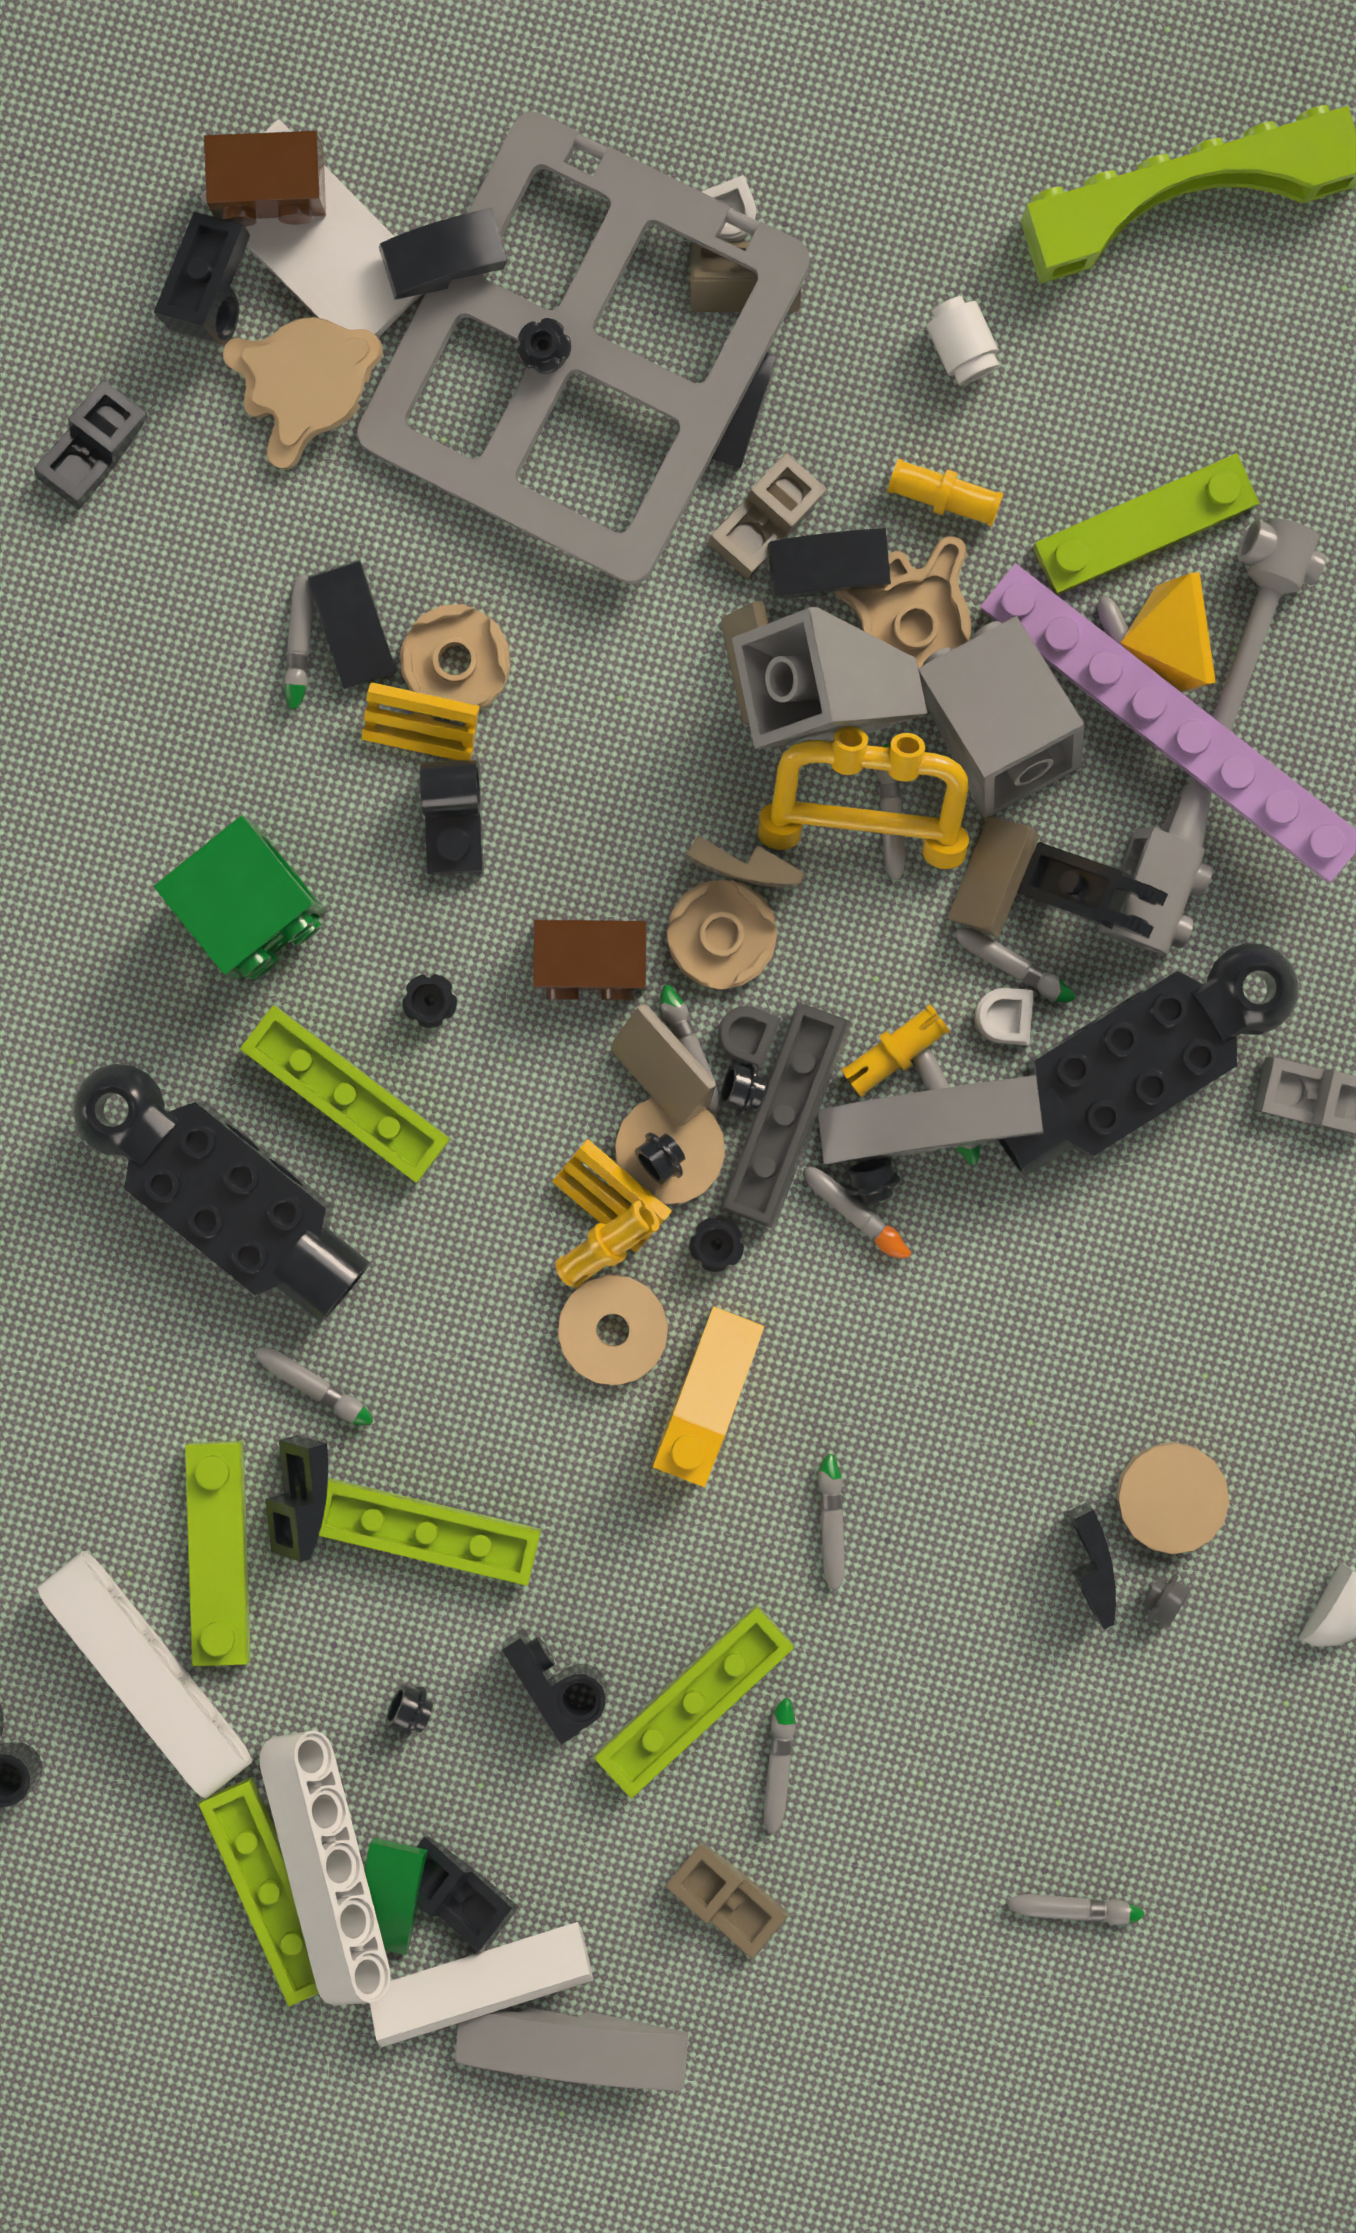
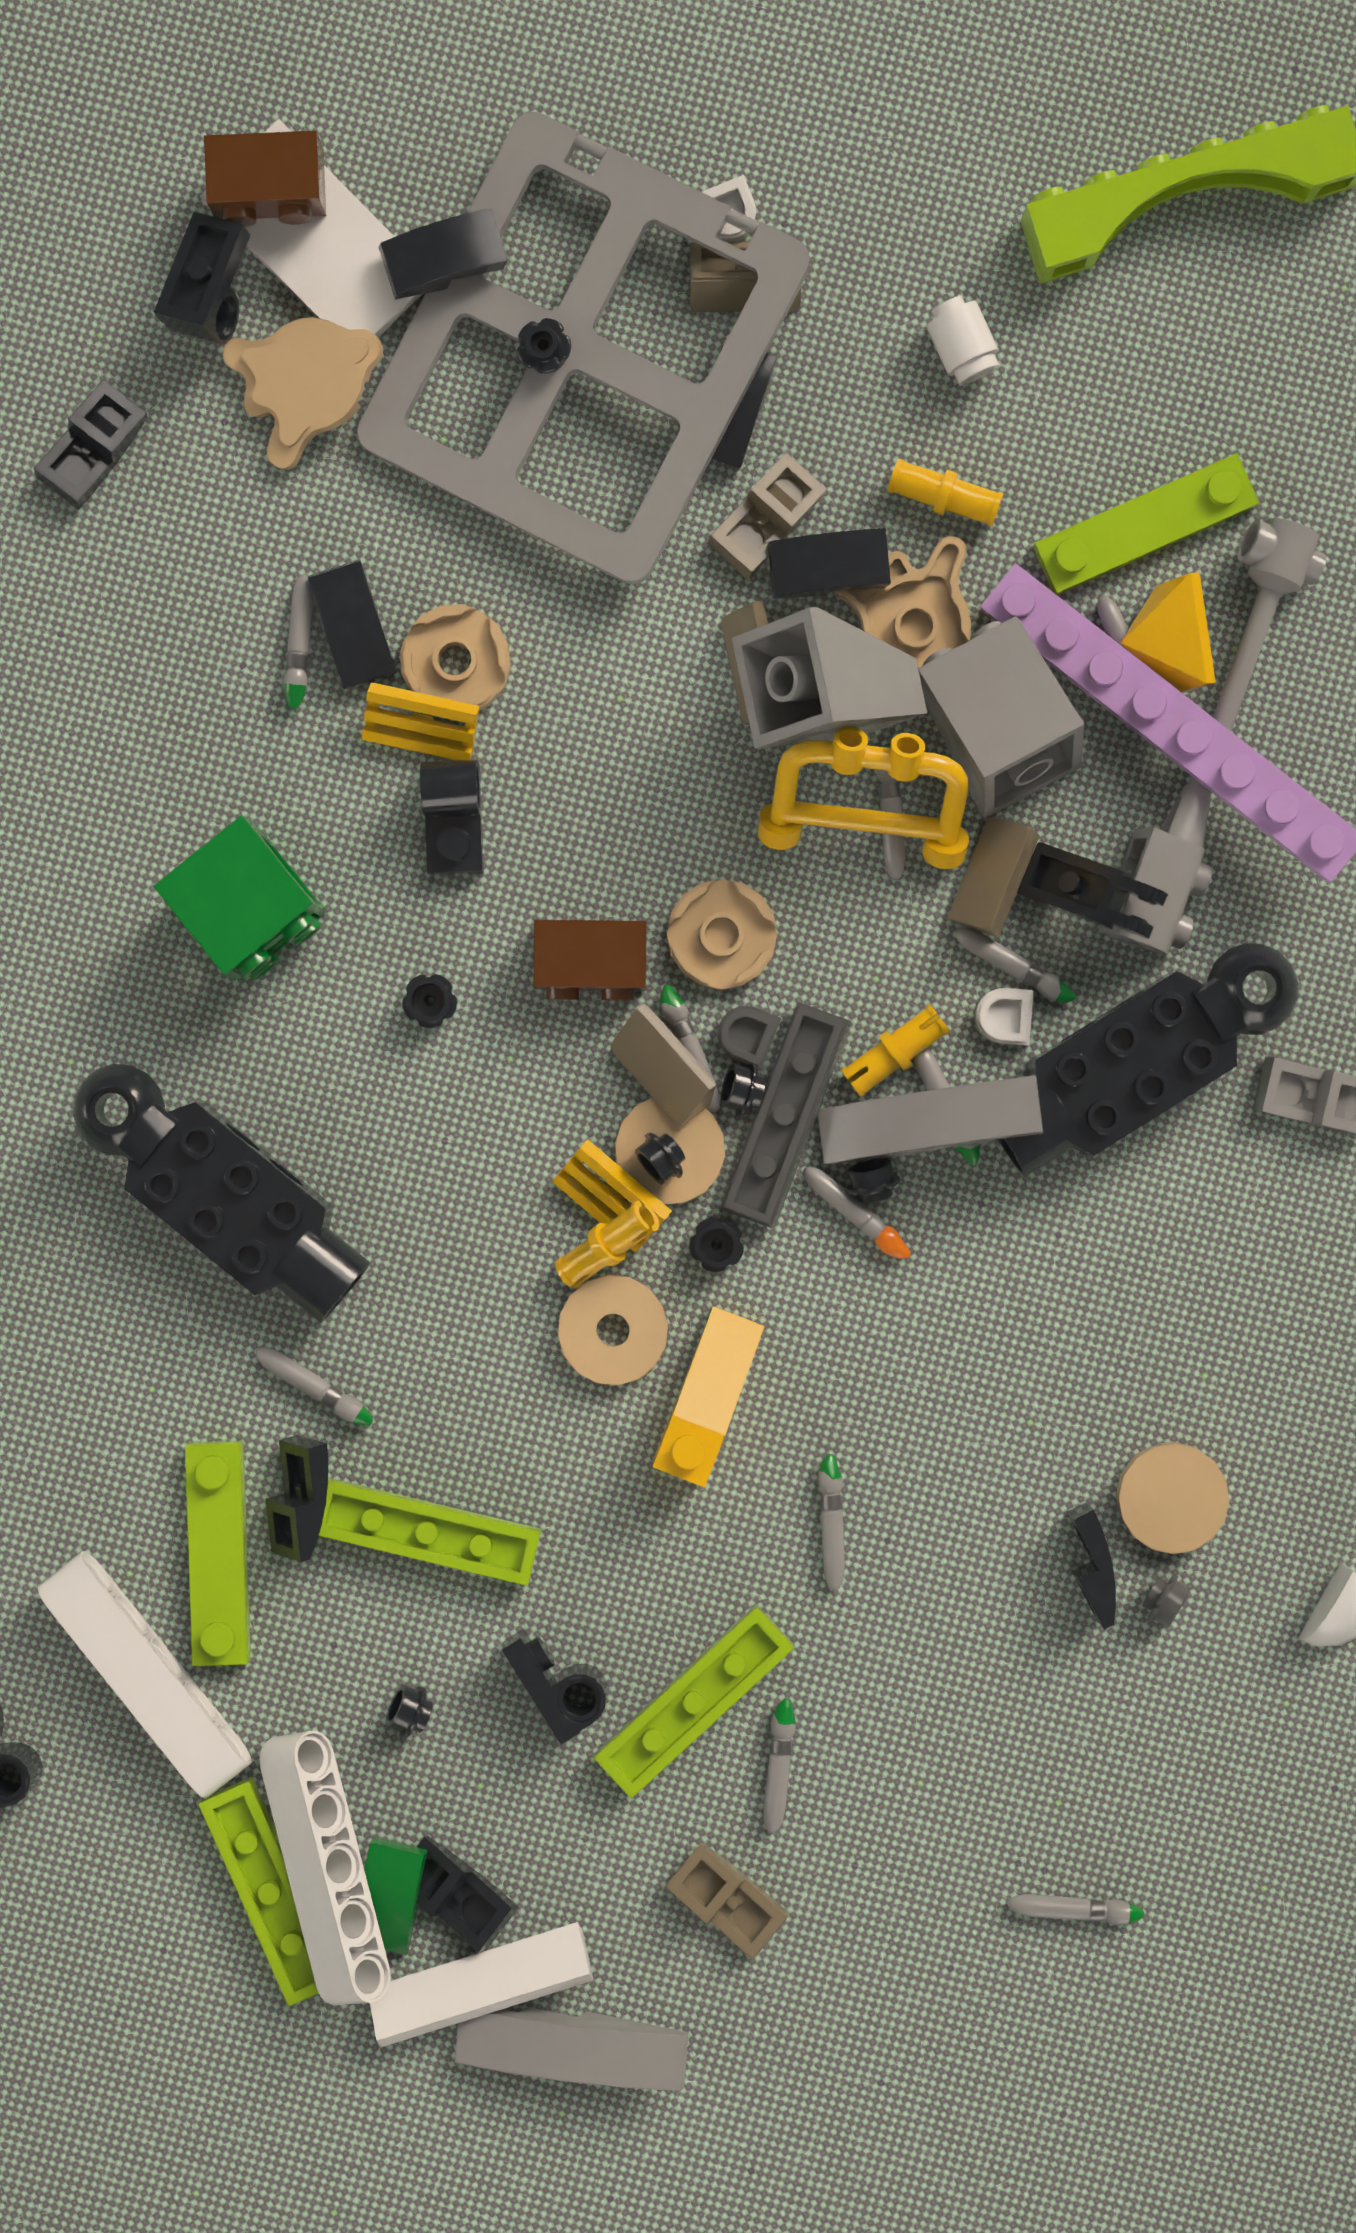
(345, 1093): lime plate -> none
(761, 869): dark tan slope -> none

